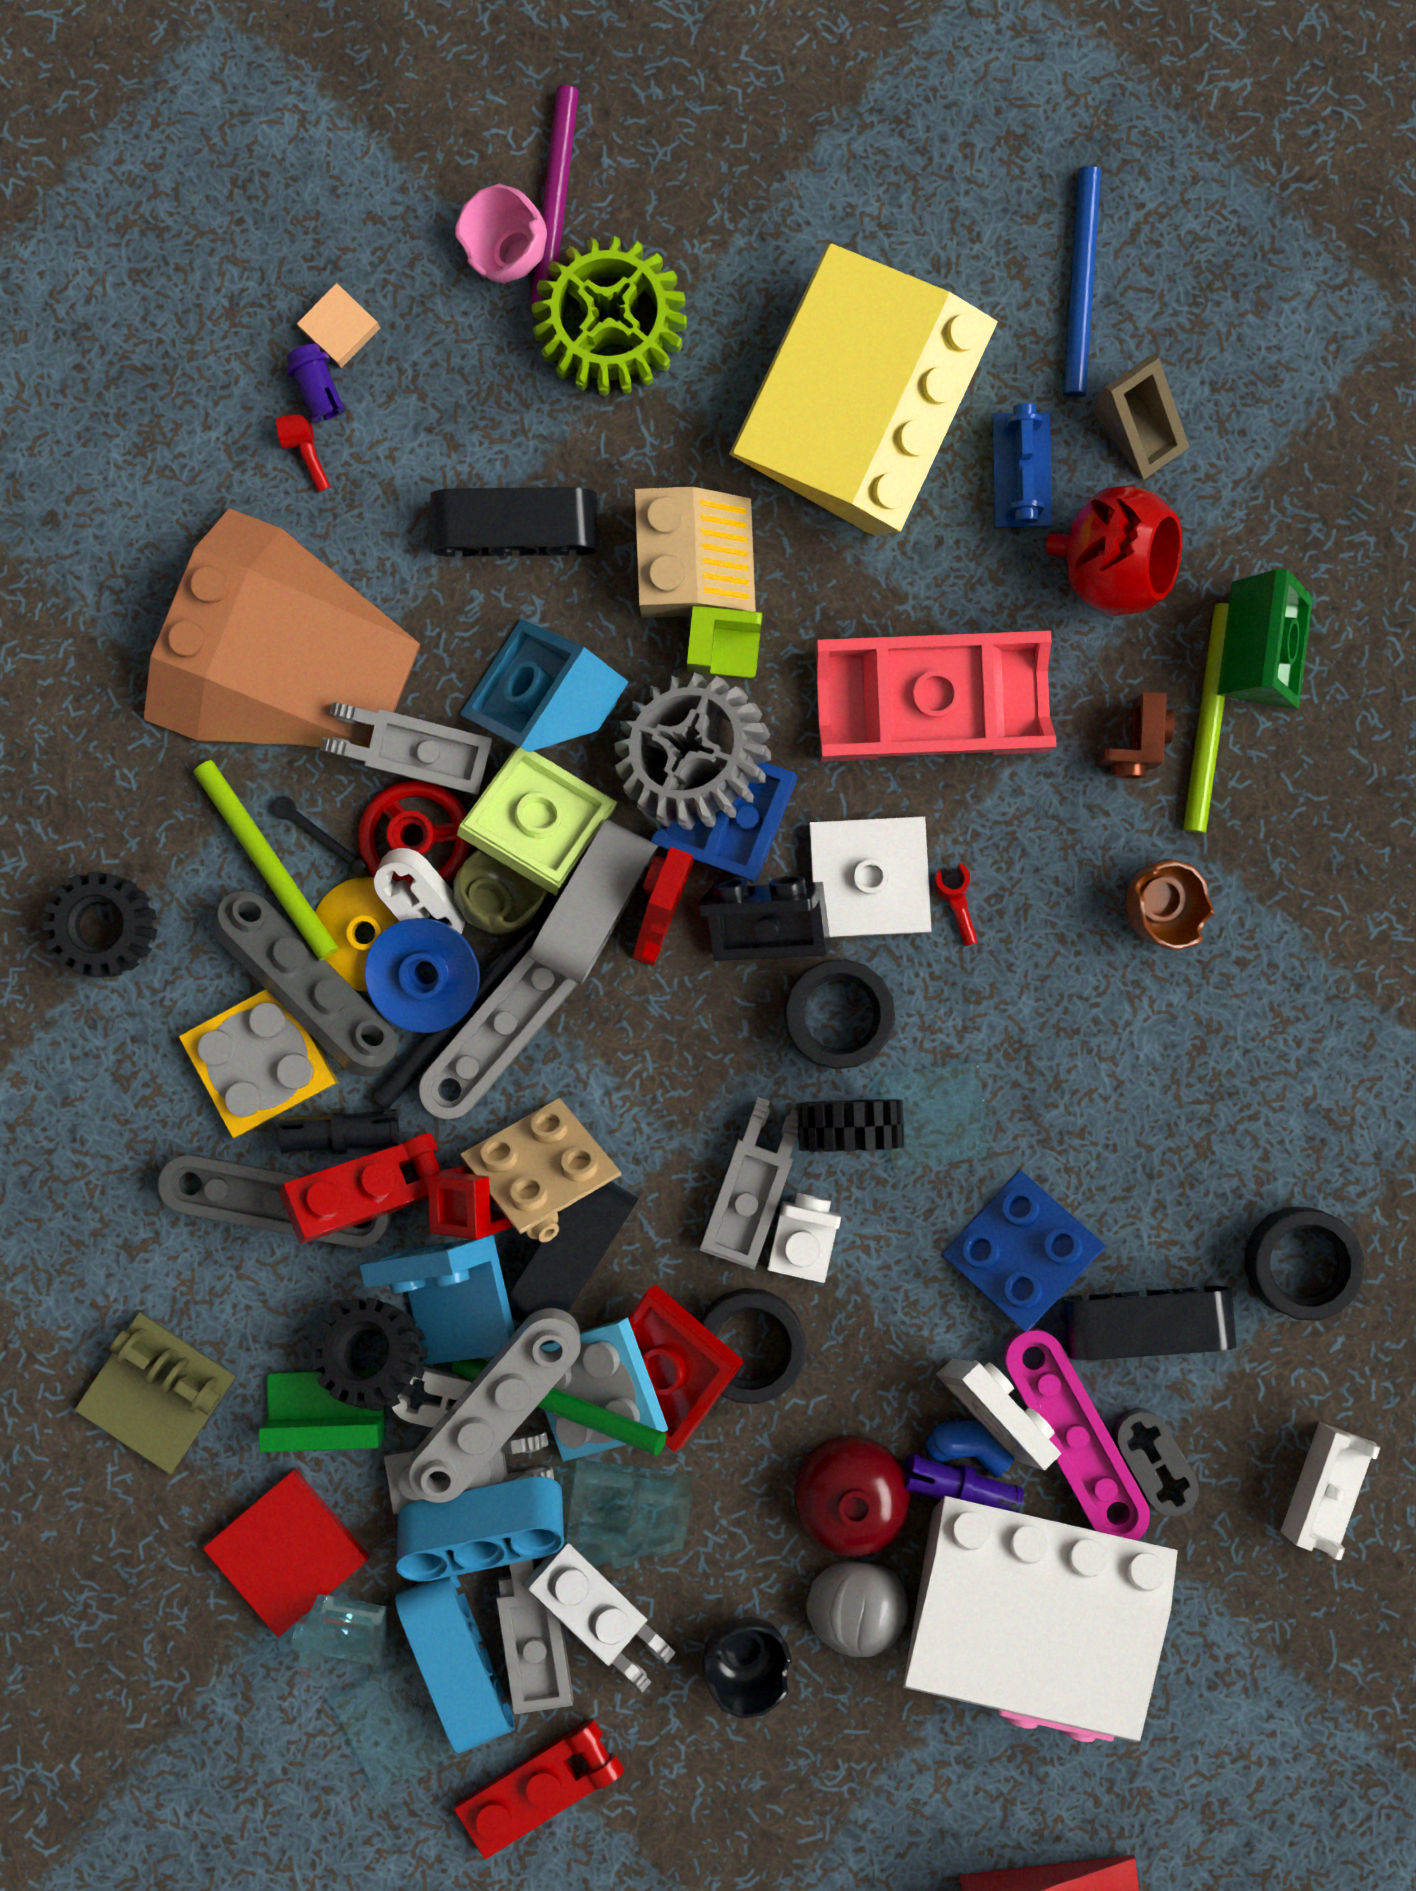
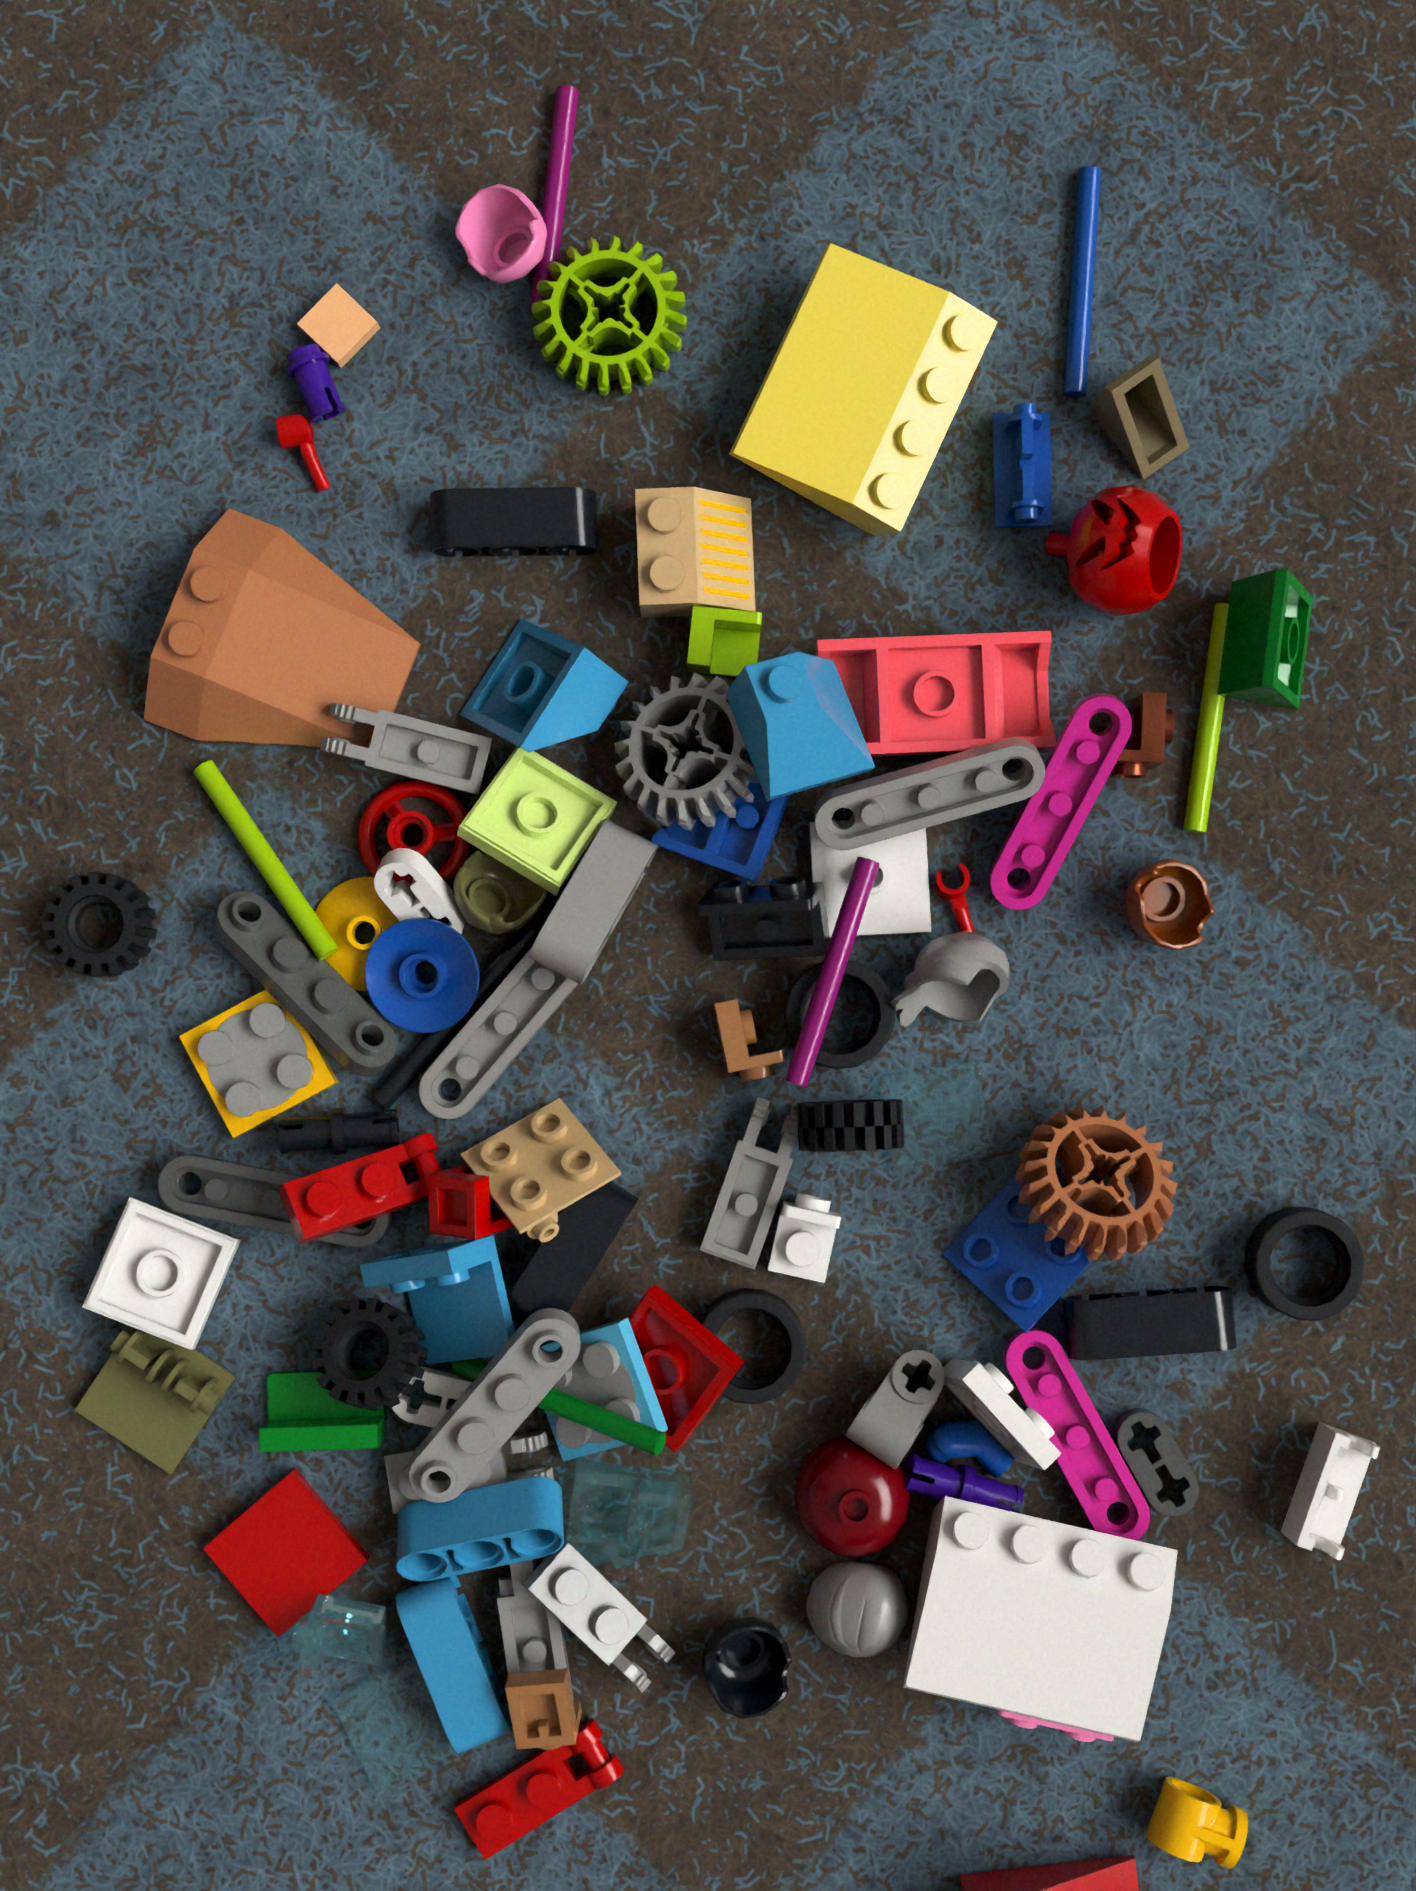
(161, 1273): none -> white plate
(286, 809): black hinge -> none
(542, 1709): none -> medium nougat bracket
(665, 885): red wing -> none
(735, 1033): none -> medium nougat bracket
(797, 724): none -> dark azure slope
(832, 971): none -> magenta bar
(893, 1414): none -> light grey piece
(929, 794): none -> light grey plate
(954, 978): none -> light grey hat
(1061, 805): none -> dark pink plate
(1092, 1213): none -> nougat gear
(1193, 1823): none -> yellow piece

